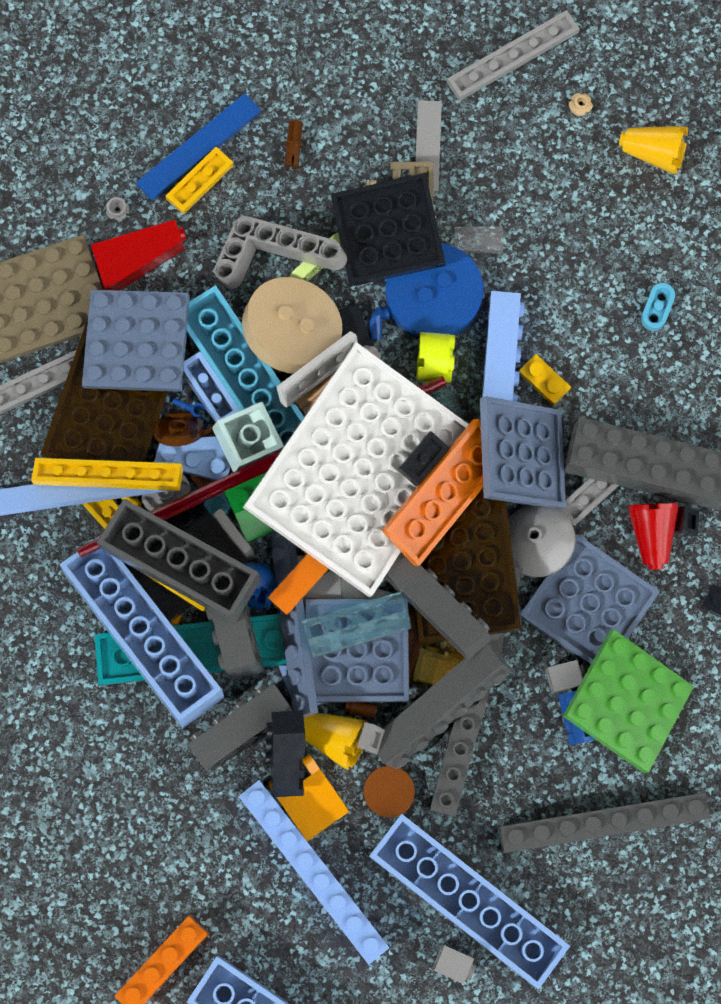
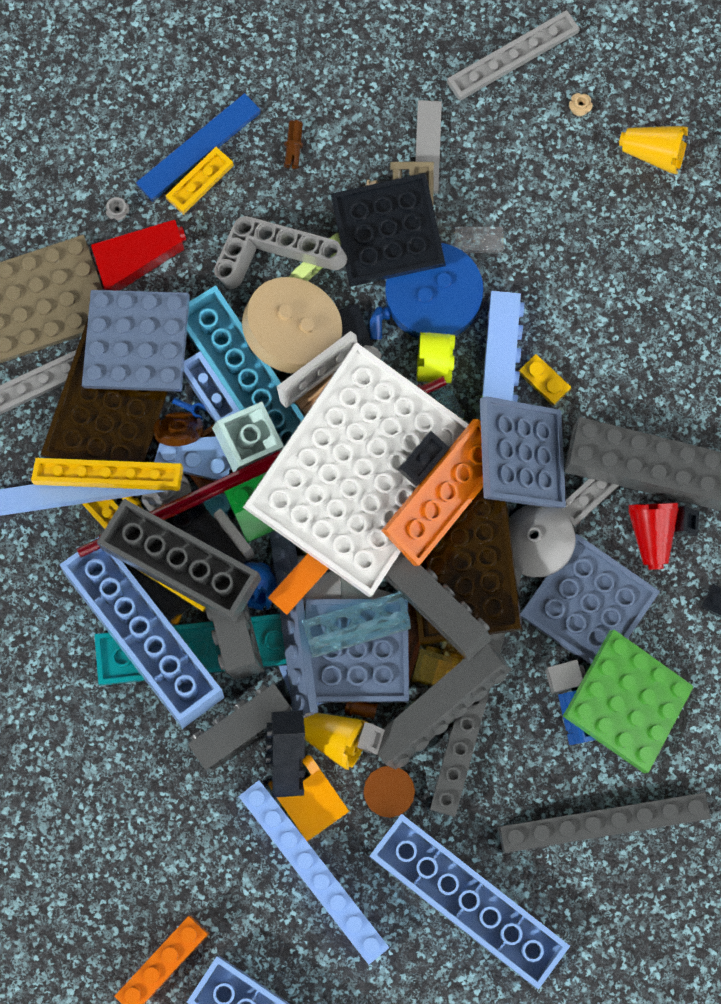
(454, 964): light grey brick -> none
(658, 308): medium azure plate -> none

